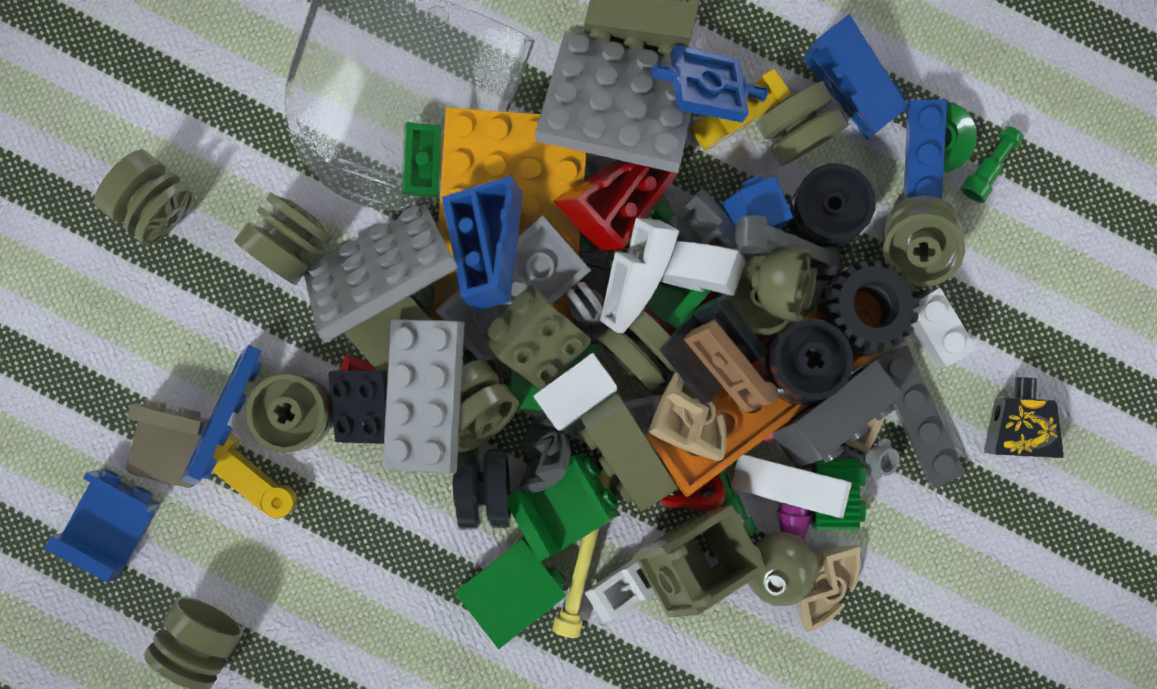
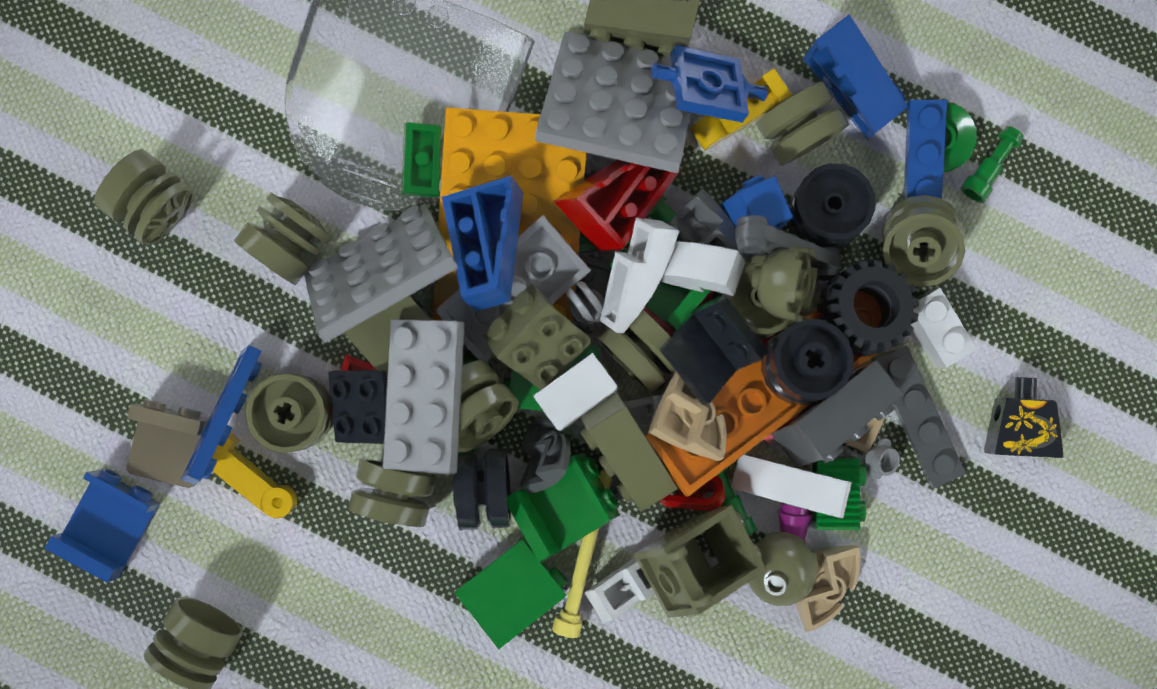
(392, 498): none -> olive wheel
(731, 367): medium nougat plate -> none

